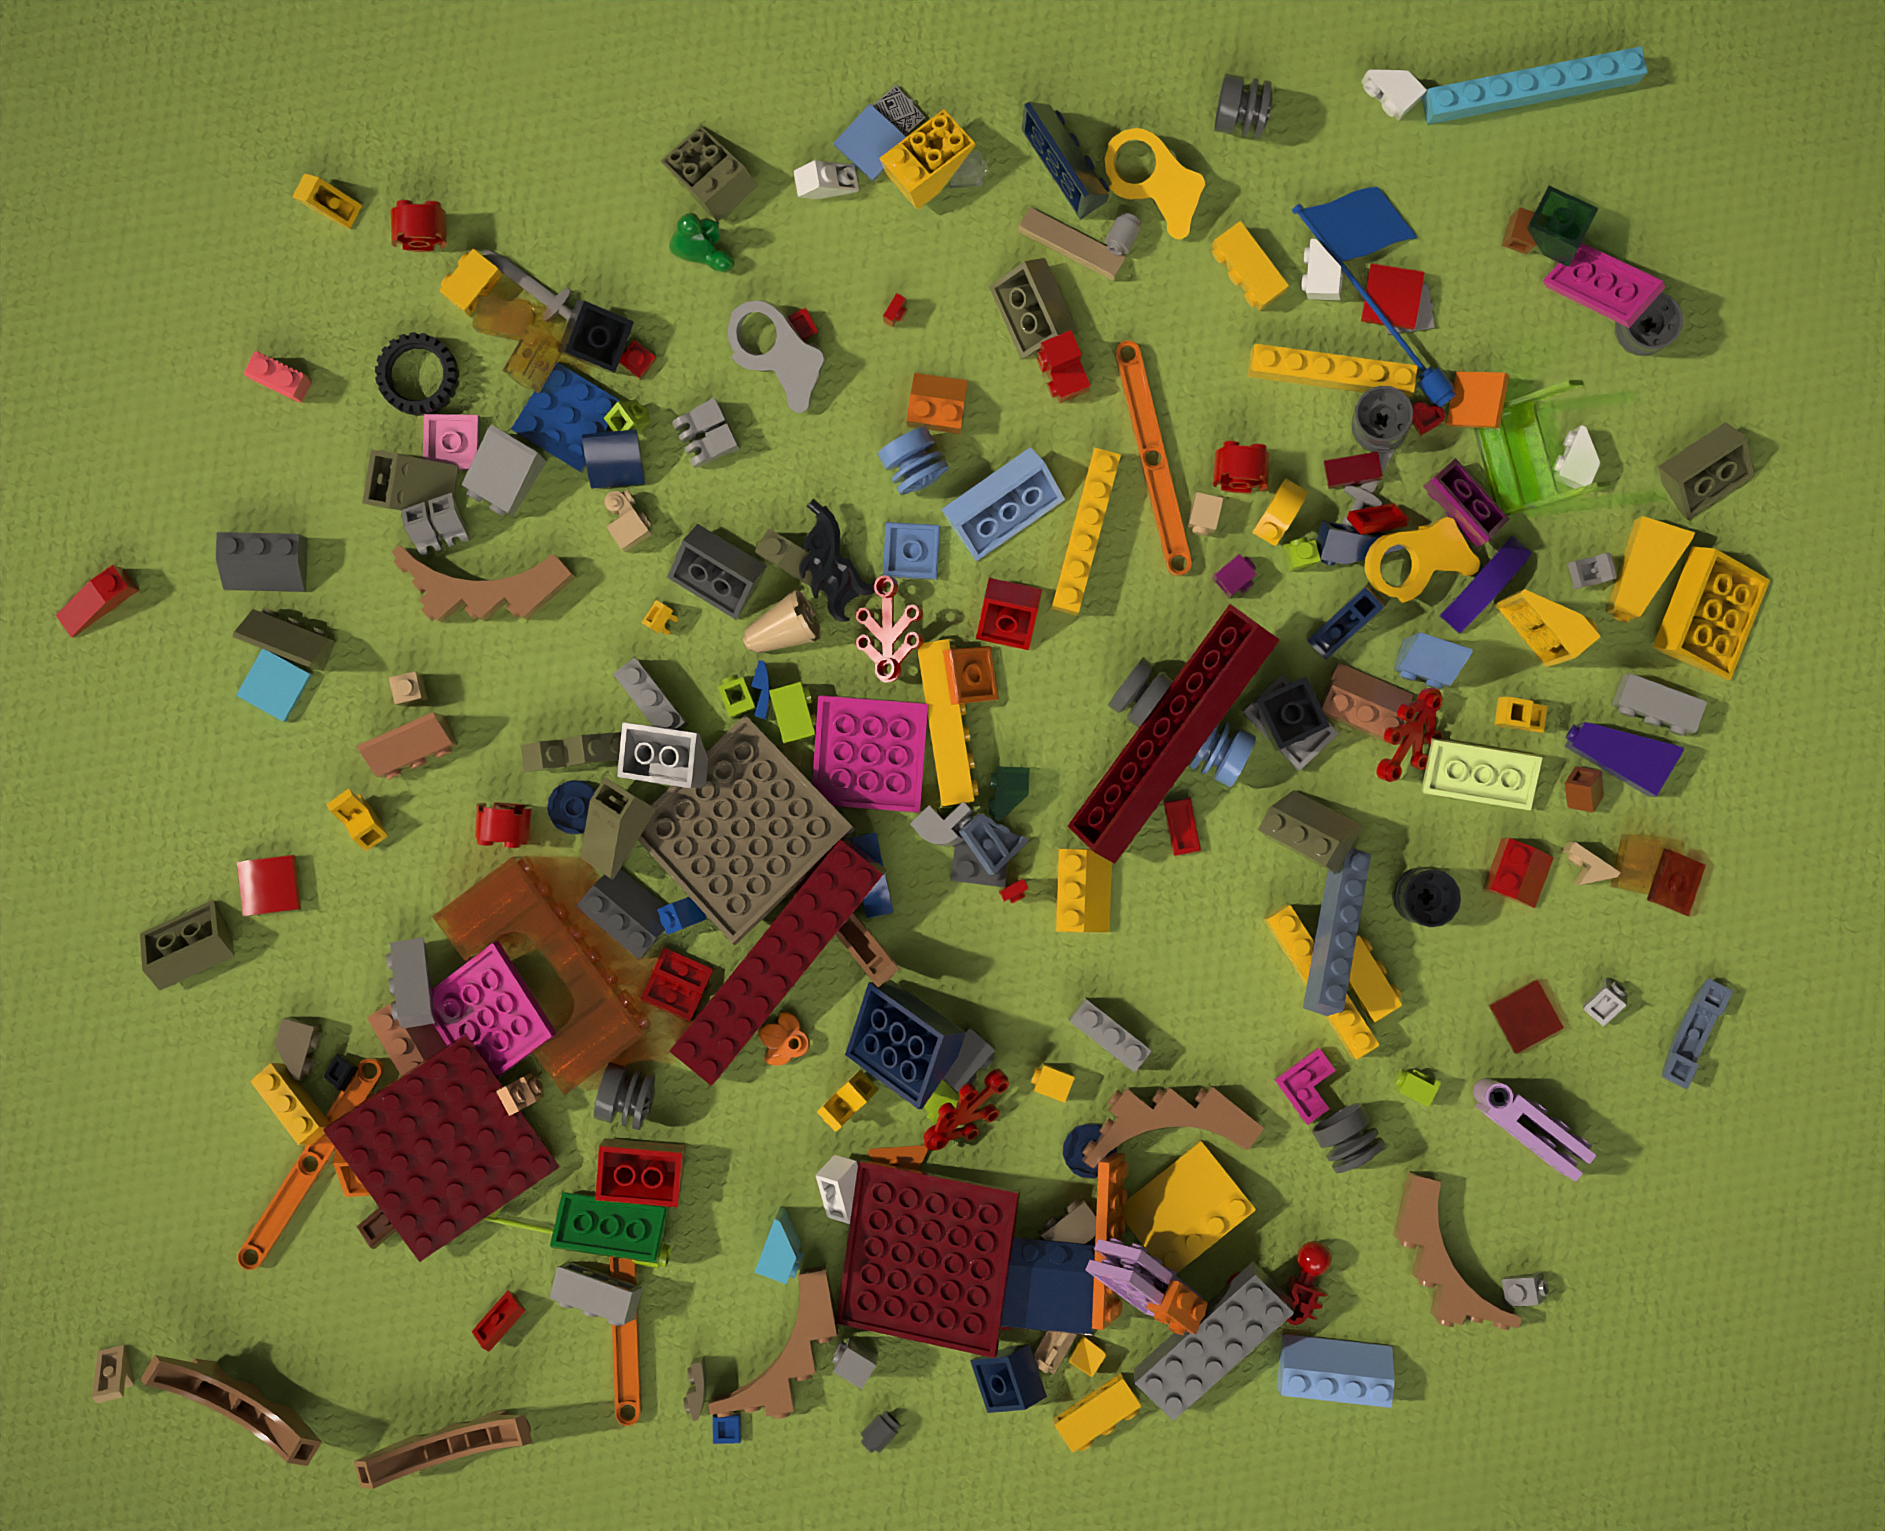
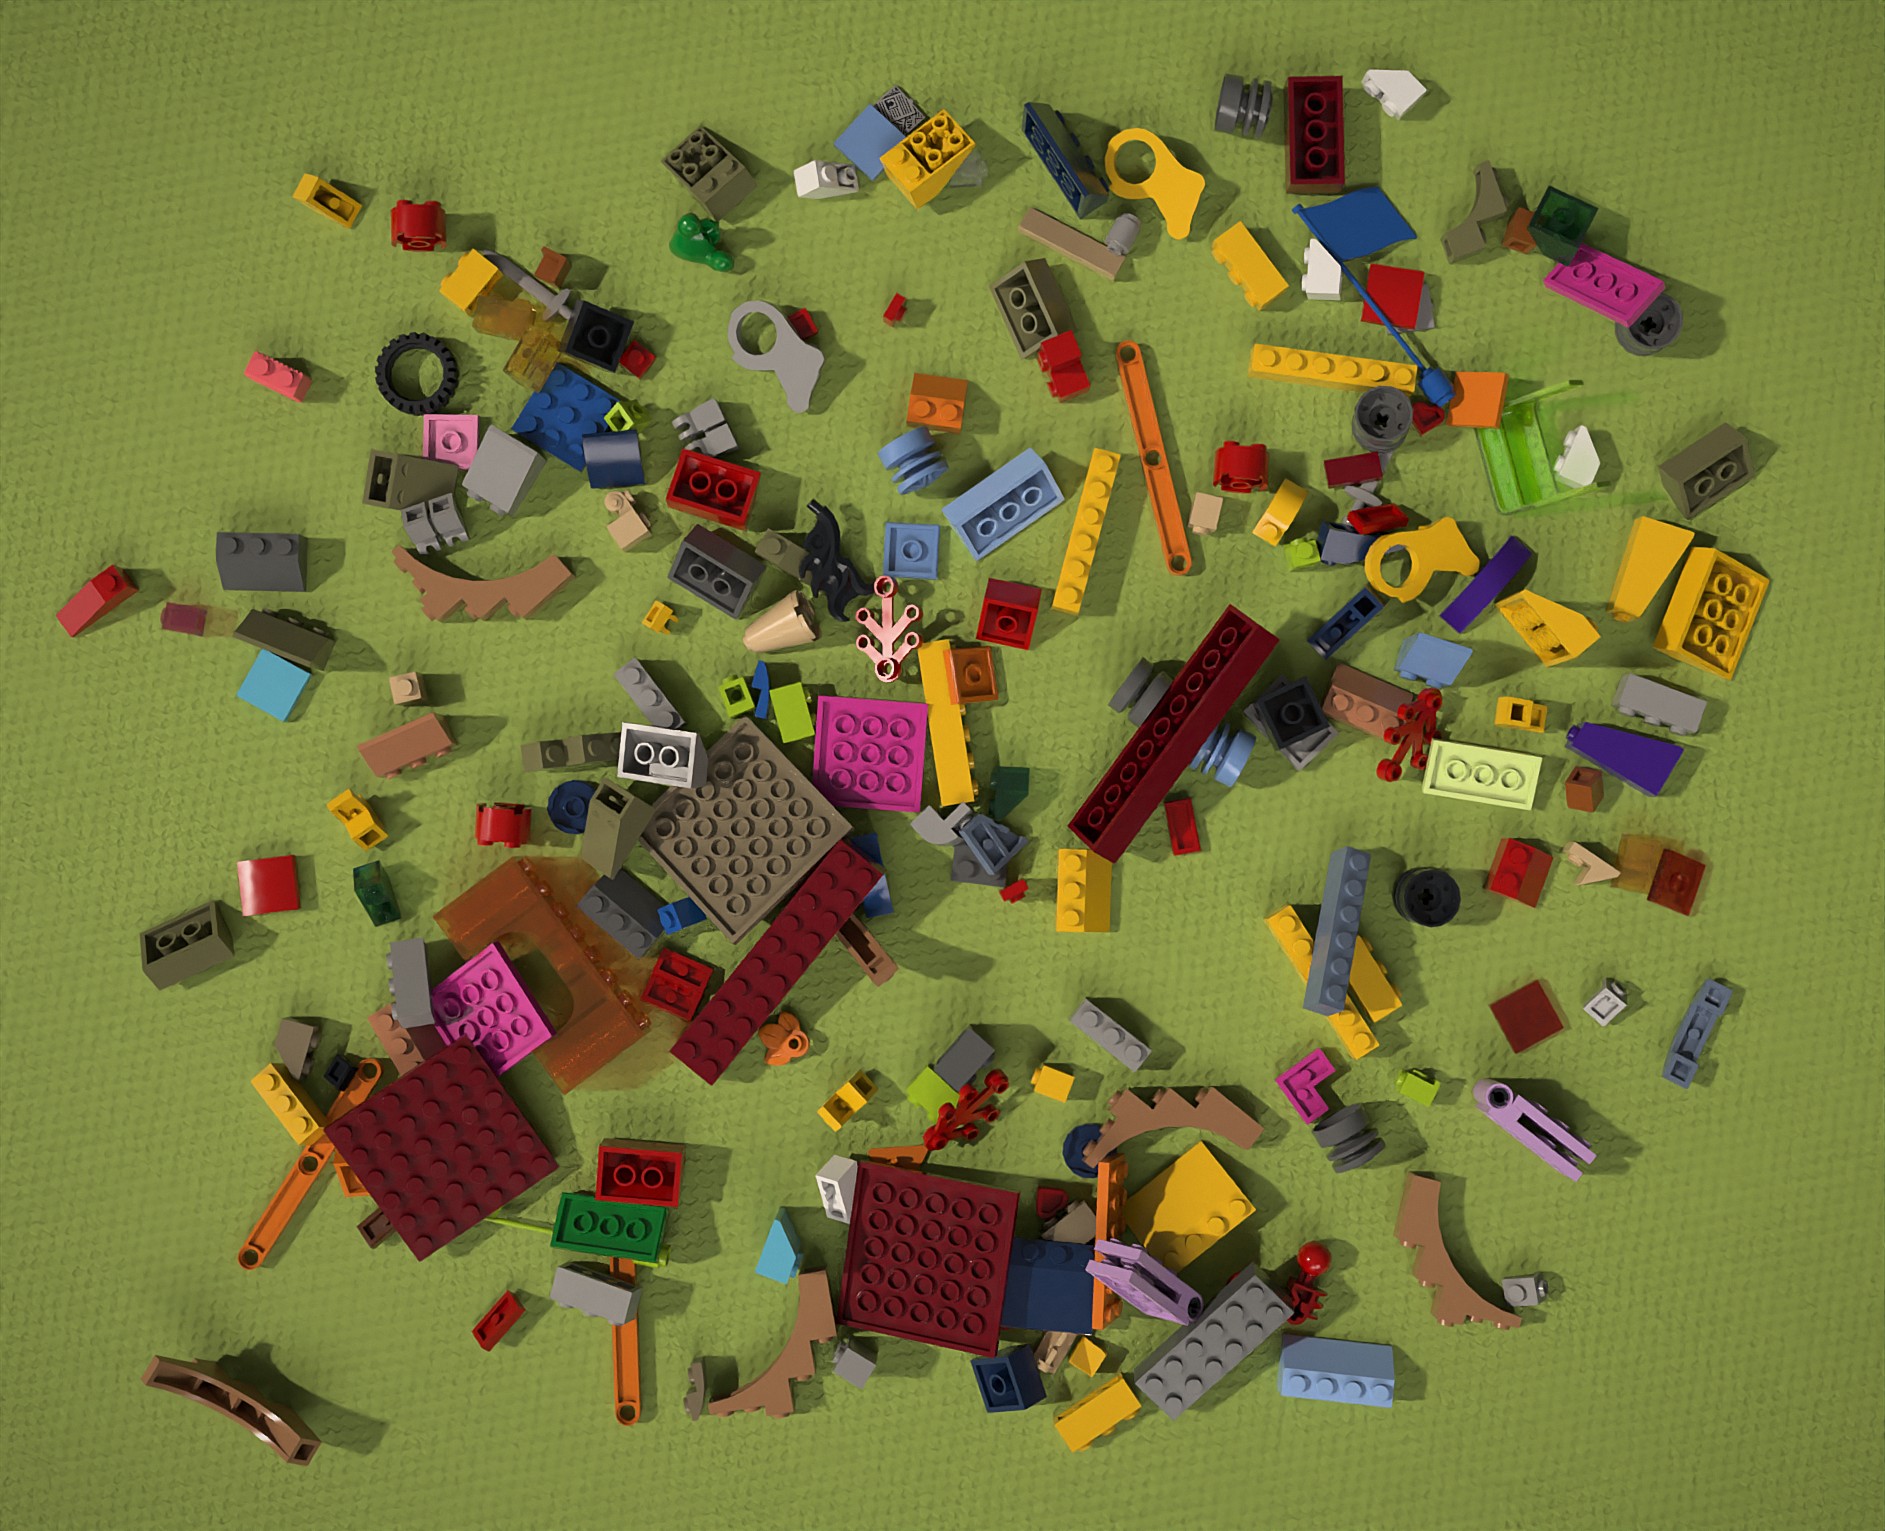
(112, 1374): tan slope -> none
(183, 619): none -> clear pink brick
(376, 893): none -> clear green slope
(454, 1441): medium nougat arch -> none
(521, 1093): light nougat slope -> none
(553, 268): none -> dark orange panel
(624, 1096): dark grey wheel -> none
(713, 489): none -> red slope
(727, 1429): blue tile -> none
(880, 1432): dark grey brick -> none
(903, 1042): dark blue slope -> none
(1050, 1200): none -> red tile
(1179, 1309): orange bracket -> none
(1235, 576): magenta brick -> none
(1310, 830): olive slope -> none
(1314, 134): none -> dark red brick
(1466, 503): magenta slope -> none
(1488, 206): none -> olive arch
(1534, 85): medium azure brick -> none
(1592, 570): light grey bracket -> none

